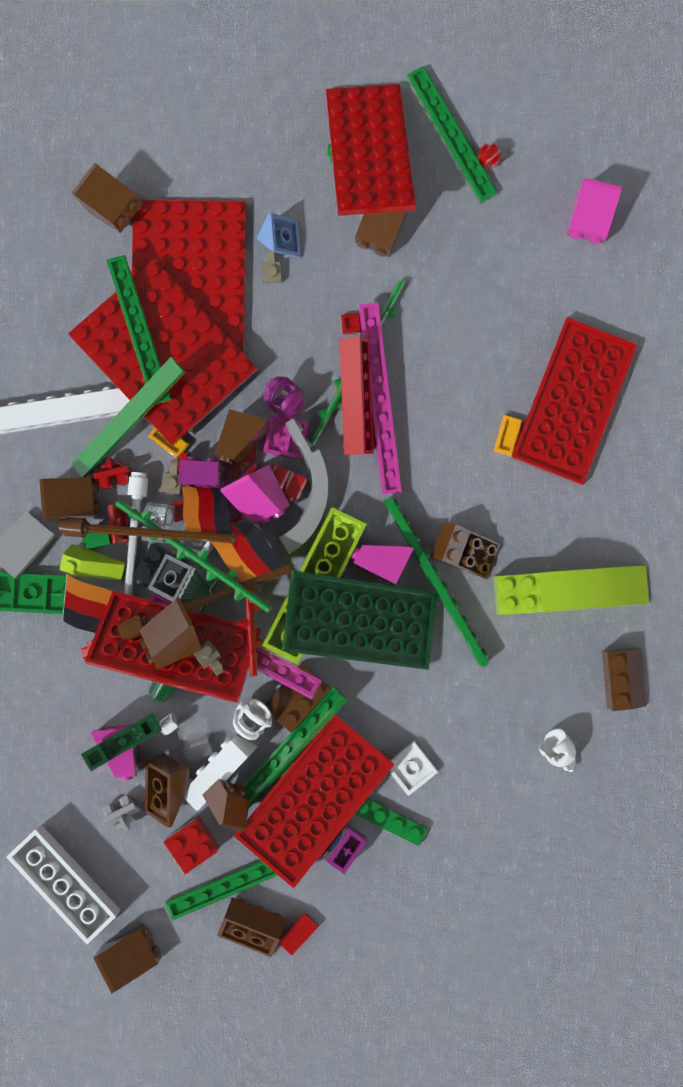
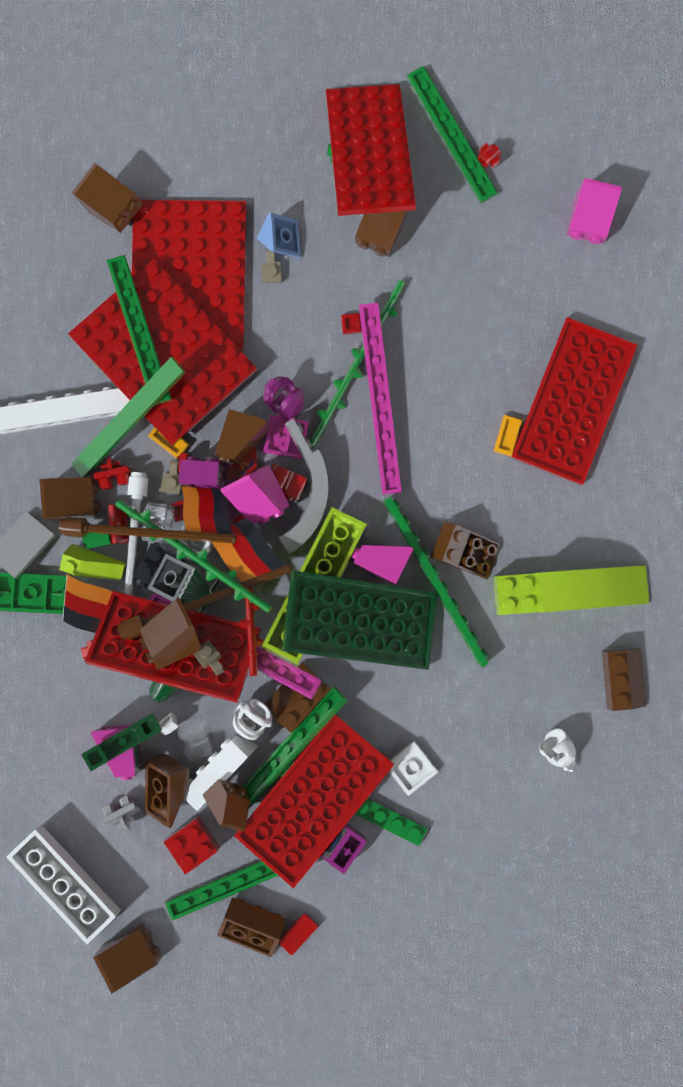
(356, 396): brick -> none

